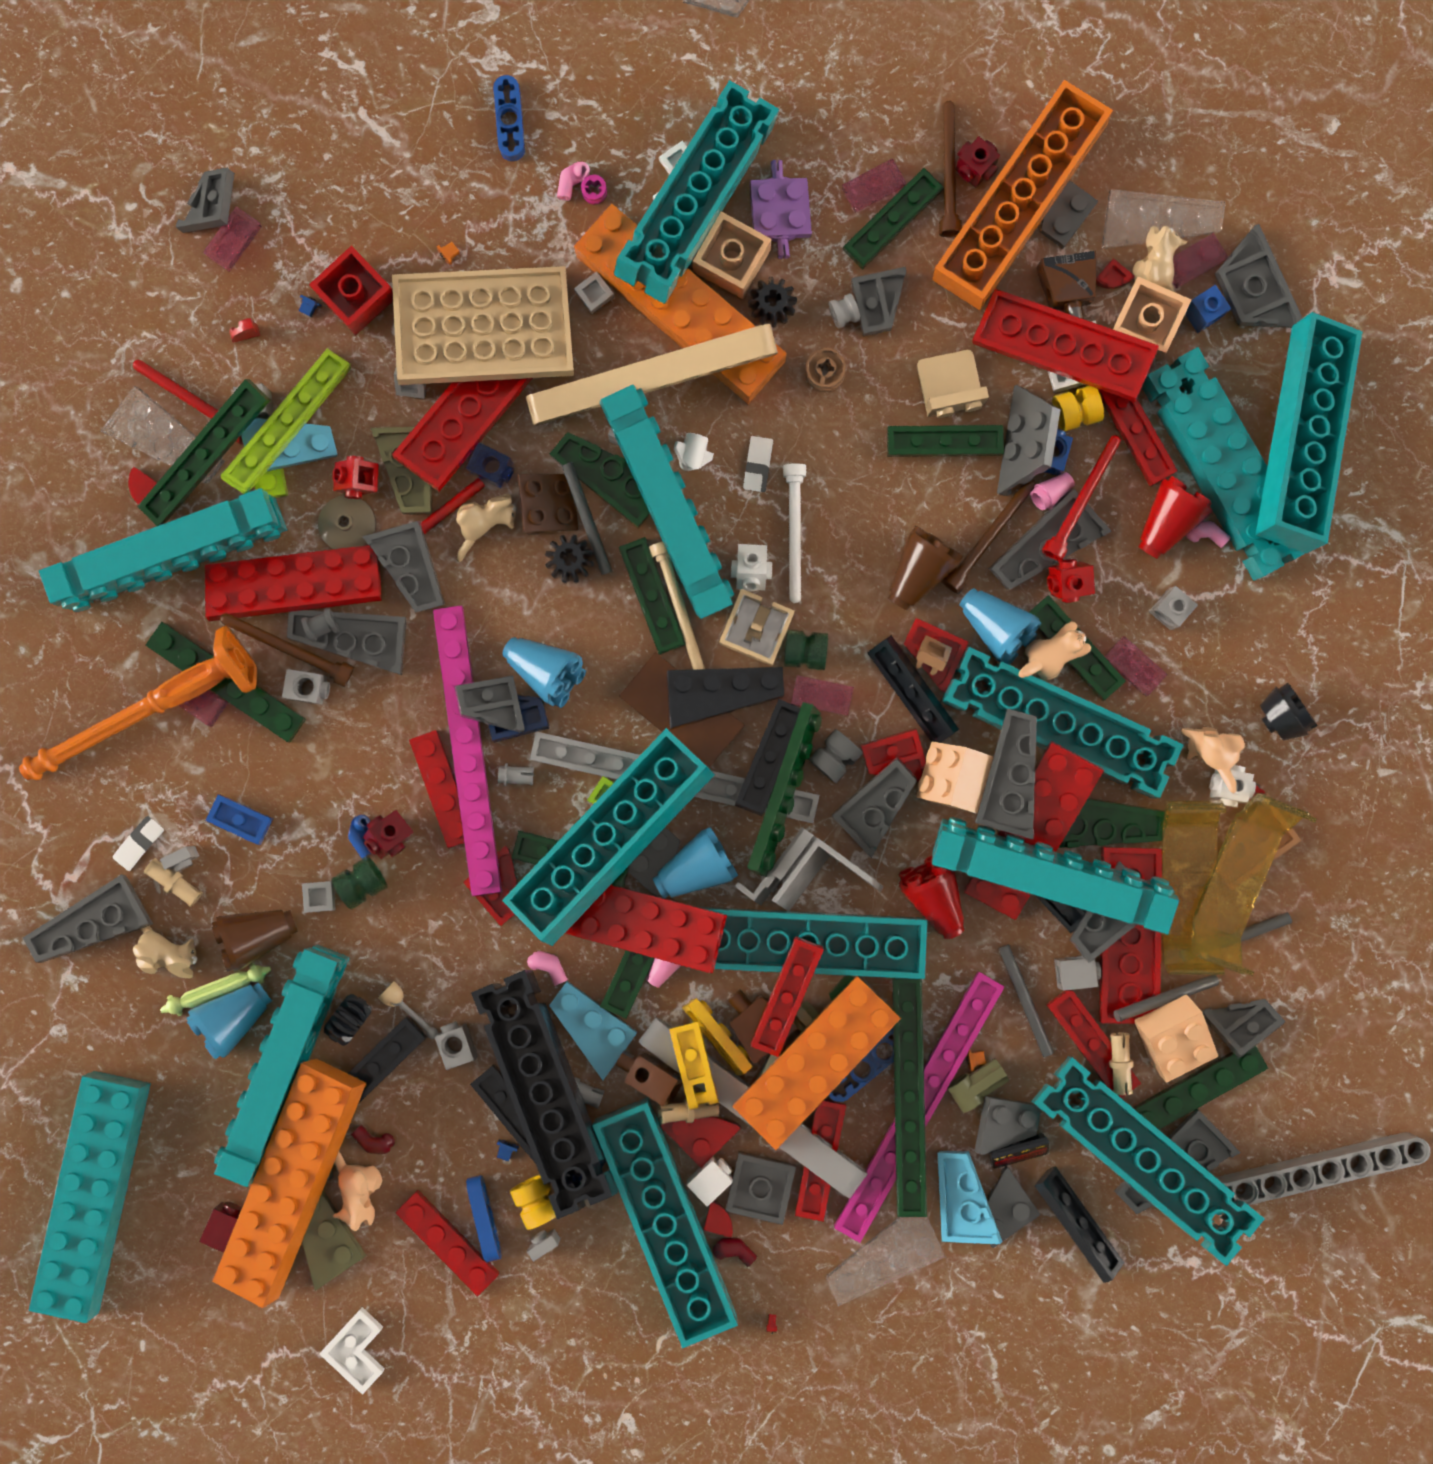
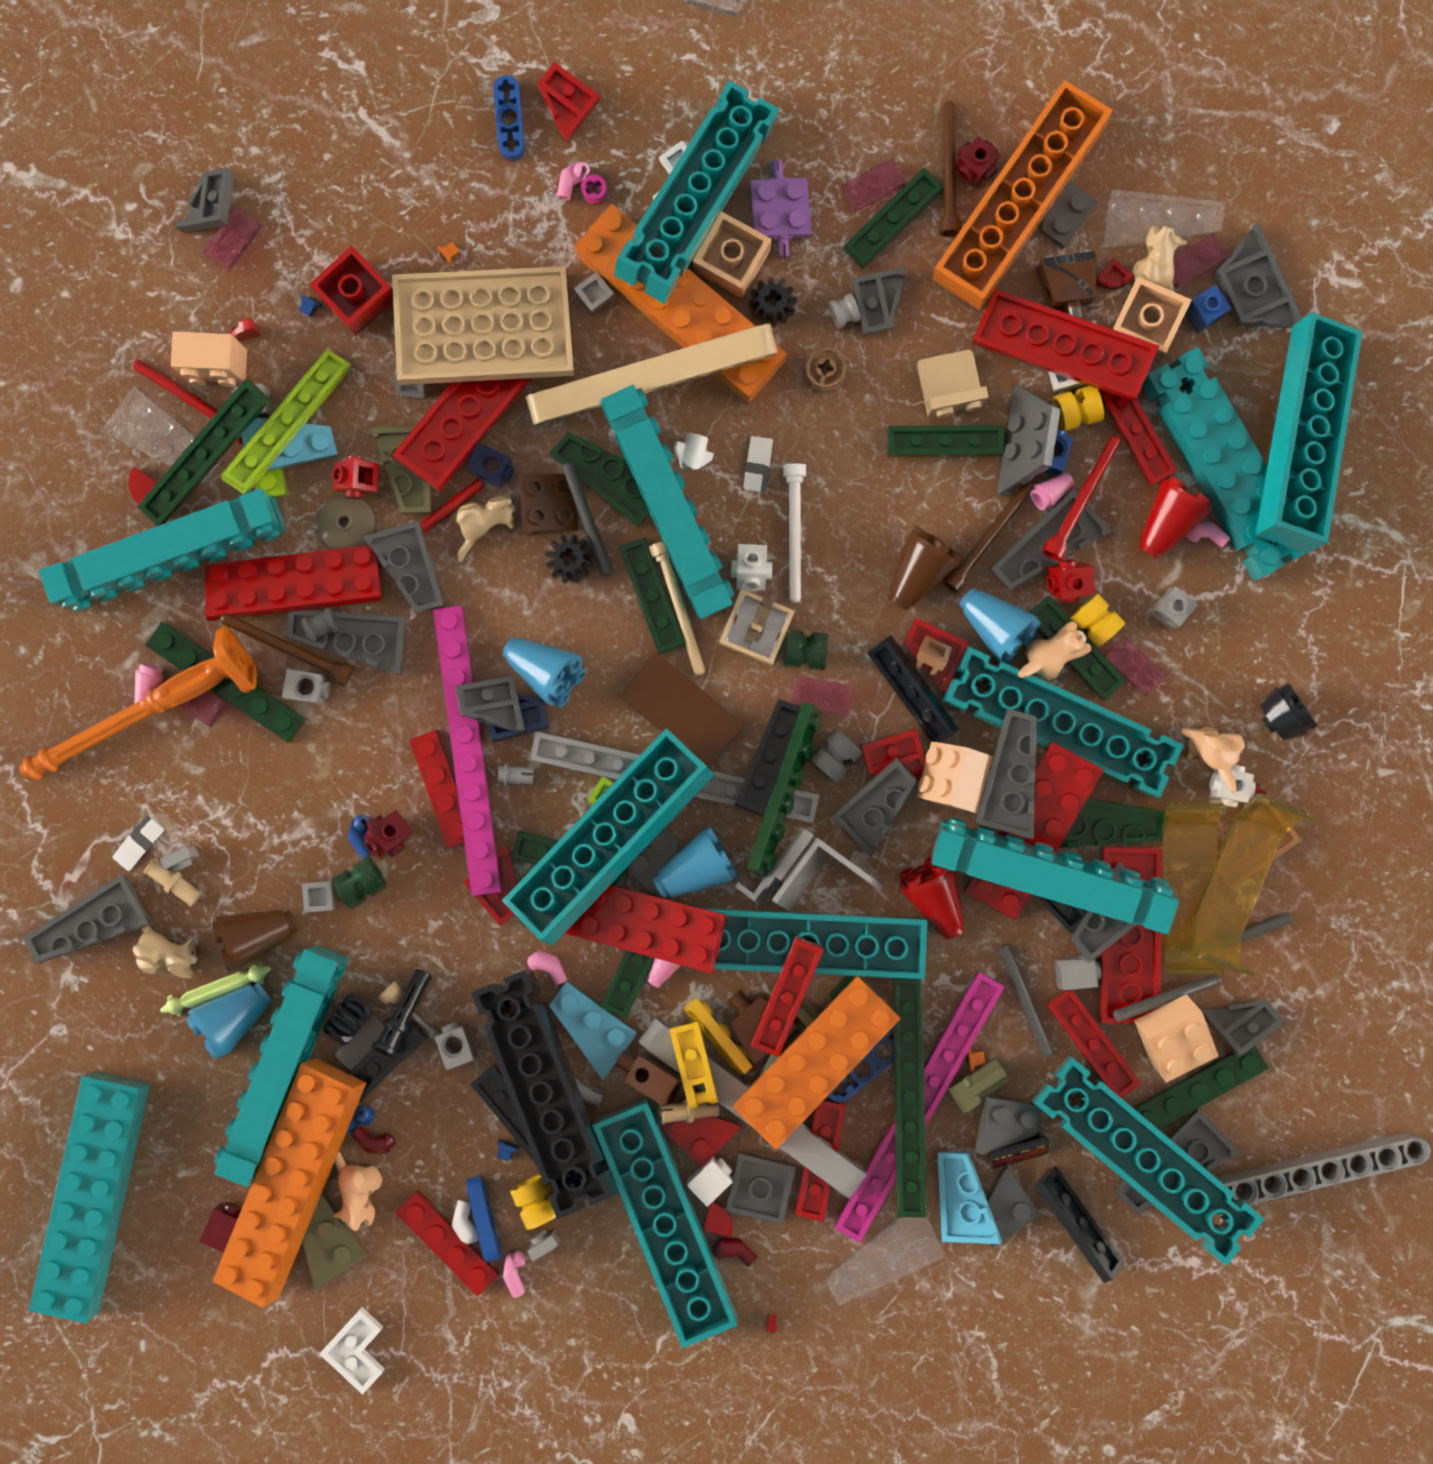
(147, 678): none -> bright pink cone
(209, 358): none -> light nougat brick
(239, 819): blue plate -> none
(361, 1043): none -> light grey sticker
(363, 1116): none -> blue arm
(396, 1026): none -> black pin
(462, 1225): none -> white arm
(510, 1273): none -> bright pink arm
(566, 99): none -> red wing
(712, 692): black wing -> none
(1097, 620): none -> yellow wheel
(1121, 1063): tan pin -> none

